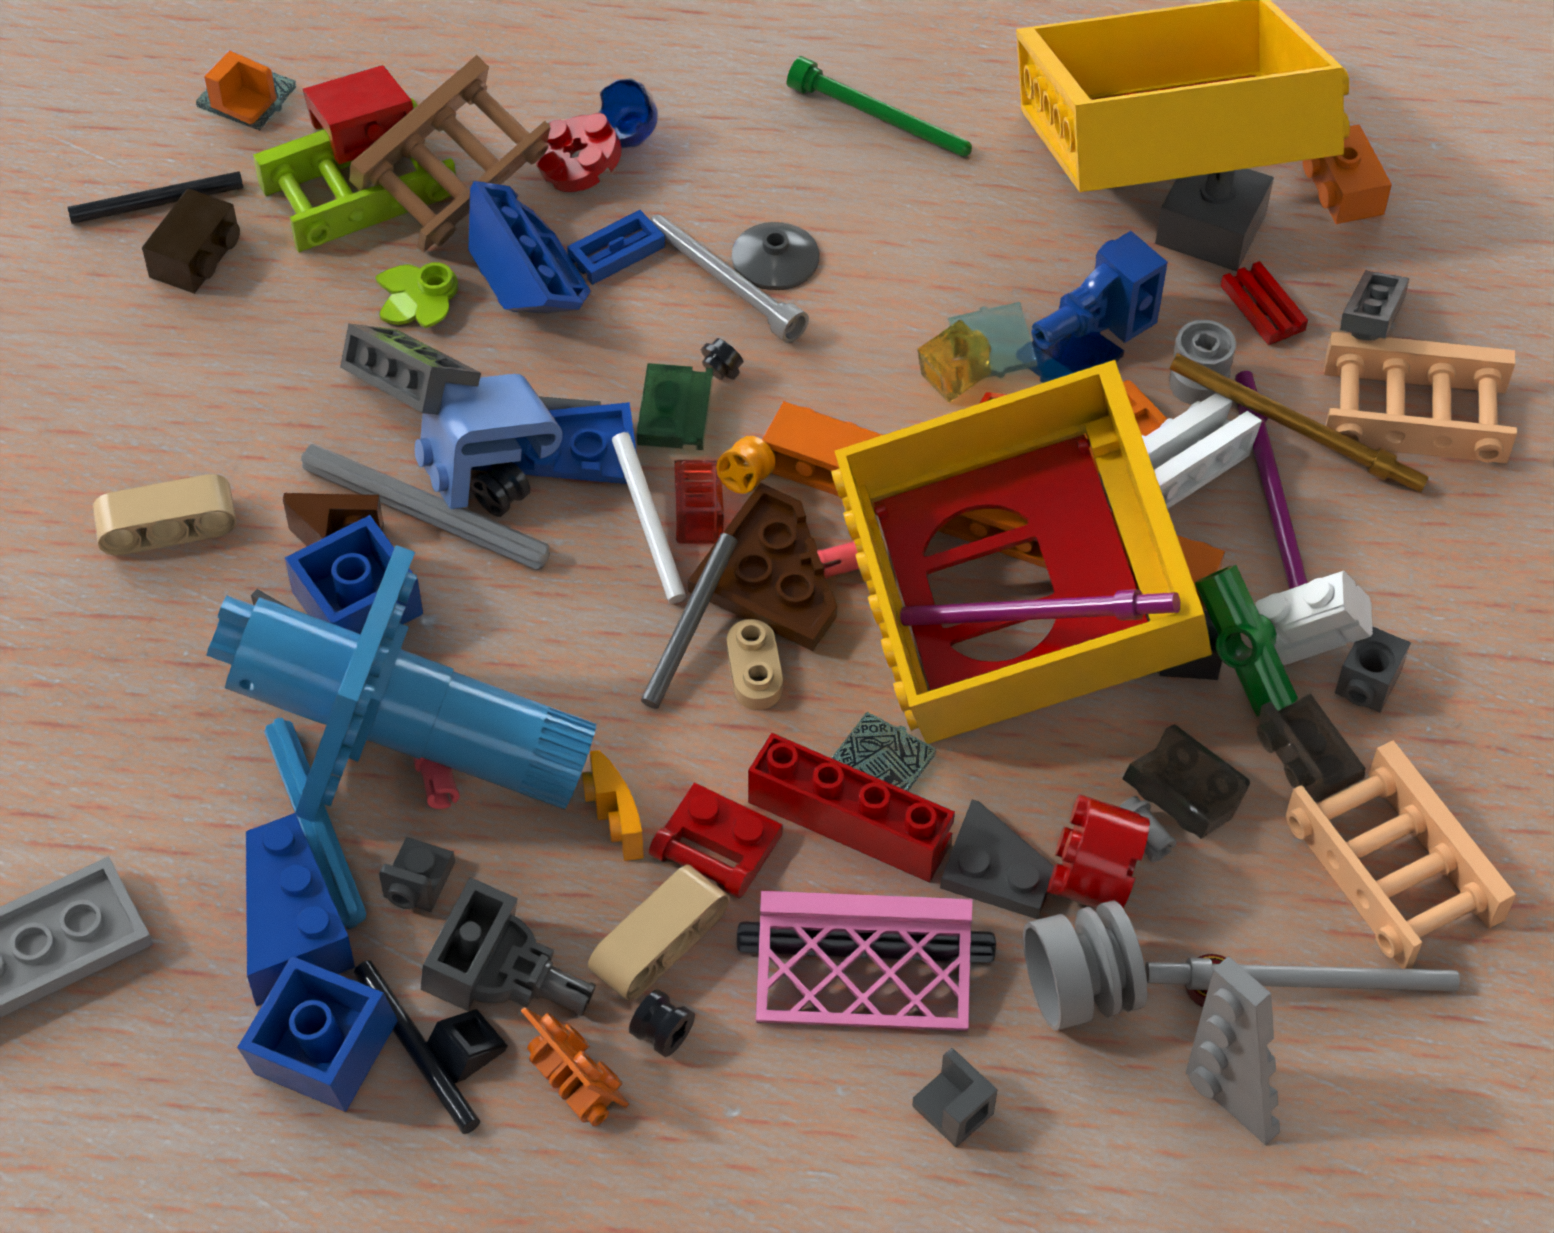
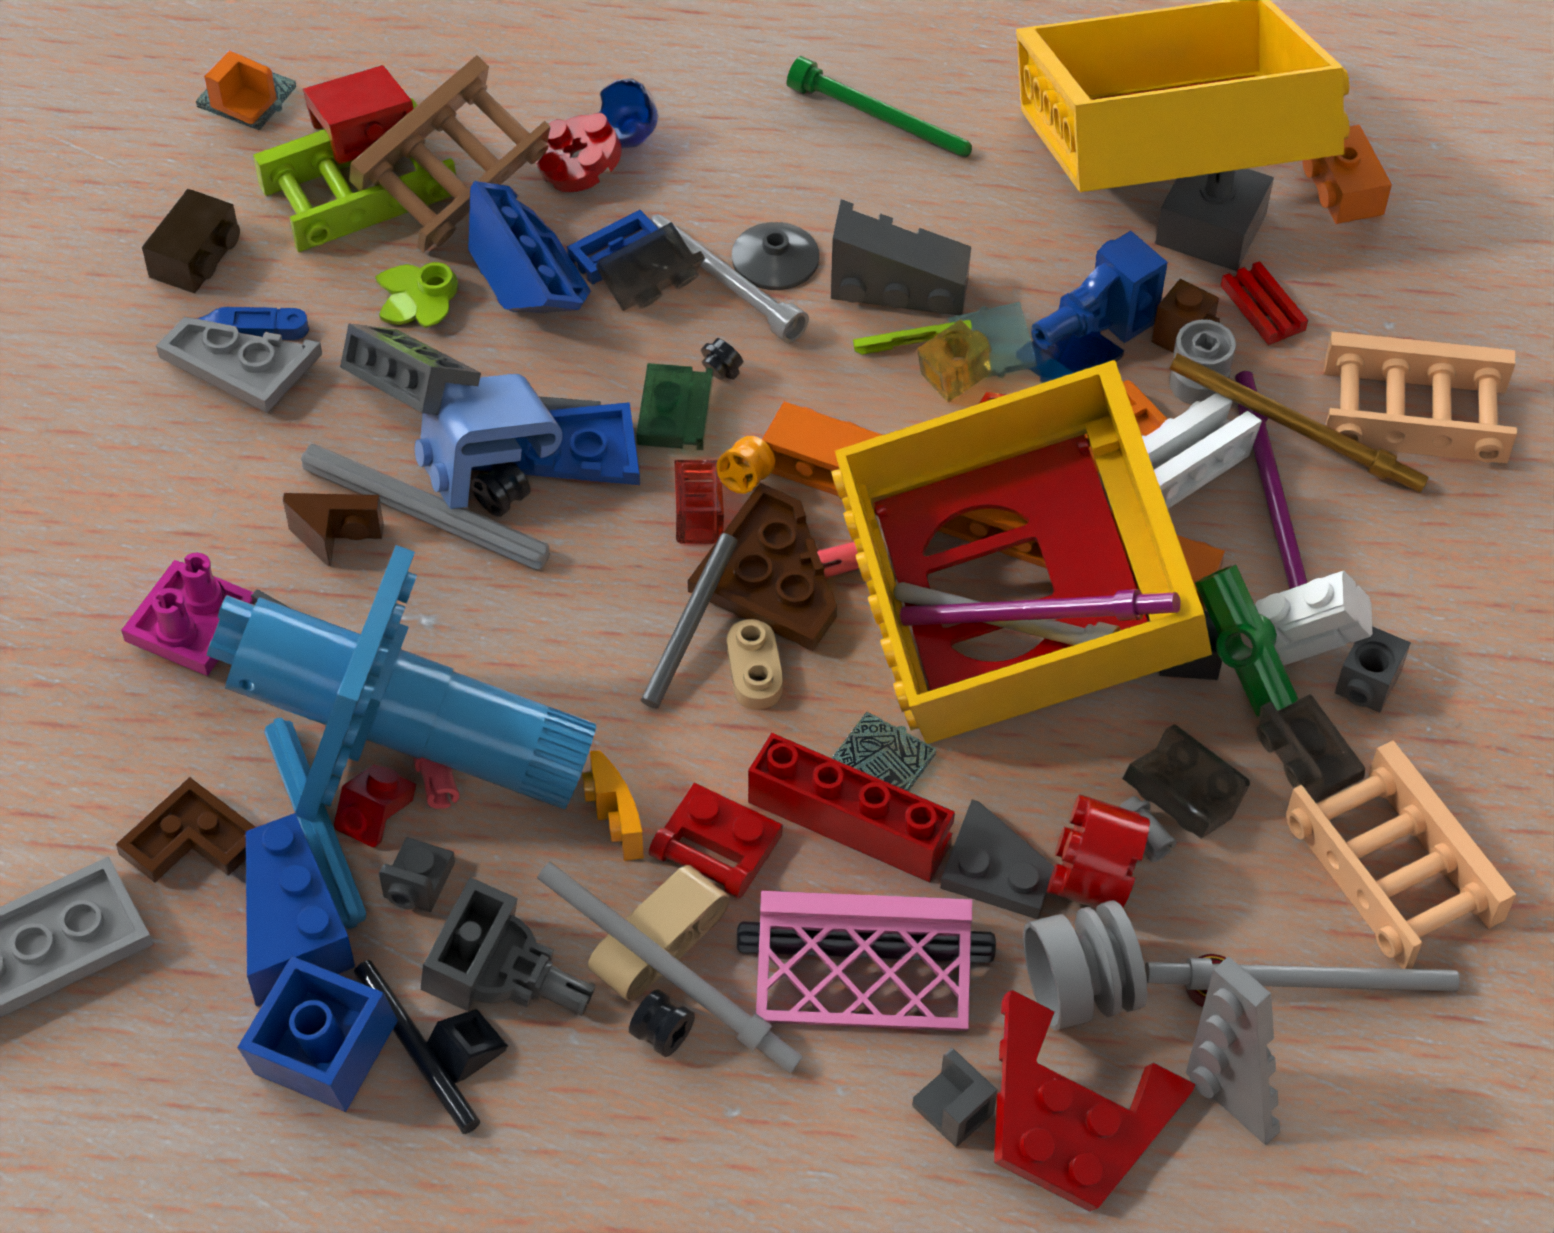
(153, 197): black bar -> none
(164, 514): tan beam -> none
(182, 613): none -> dark pink plate
(184, 822): none -> reddish brown plate
(236, 362): none -> light grey wing
(288, 322): none -> blue piece
(342, 575): blue brick -> none
(370, 801): none -> red bracket
(563, 1061): orange hinge -> none
(649, 266): none -> clear smoke bracket
(649, 518): white bar -> none
(752, 1030): none -> light grey bar
(888, 340): none -> lime piece
(896, 266): none -> dark grey wedge
(1042, 628): none -> light grey piece
(1063, 1131): none -> red wing
(1180, 306): none -> reddish brown brick
(1374, 305): dark grey plate -> none

